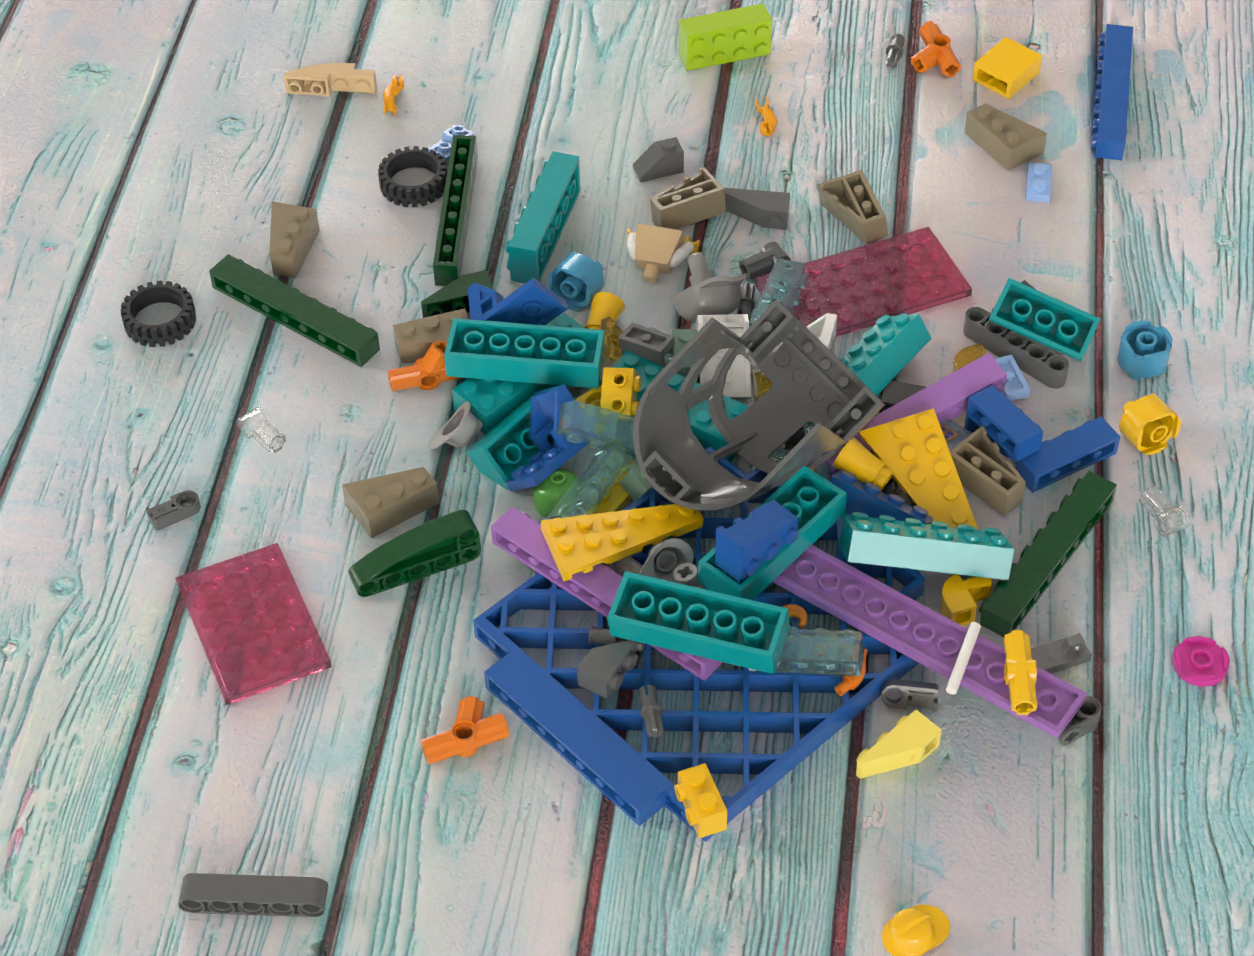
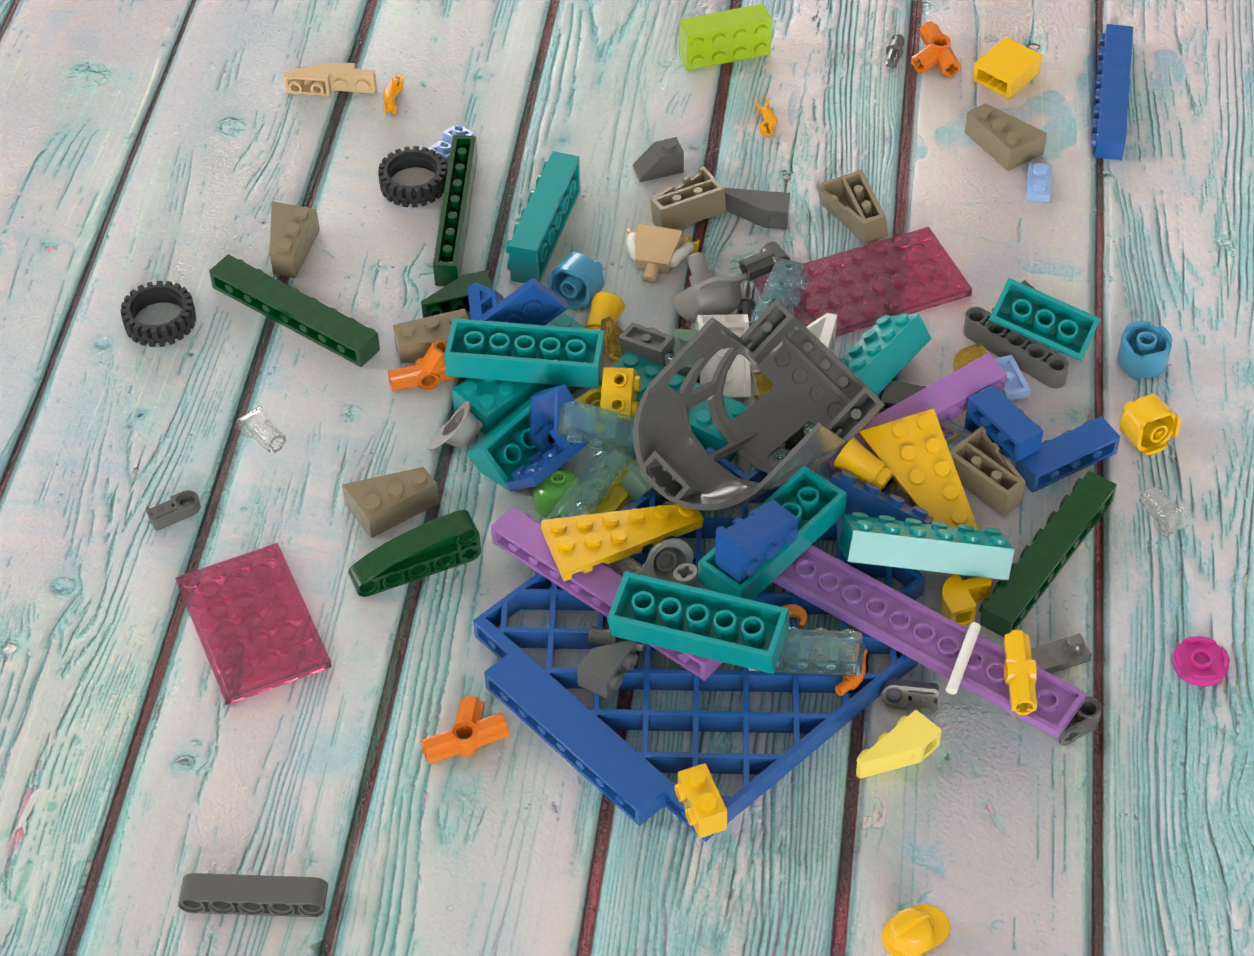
(651, 711): dark grey axle -> none

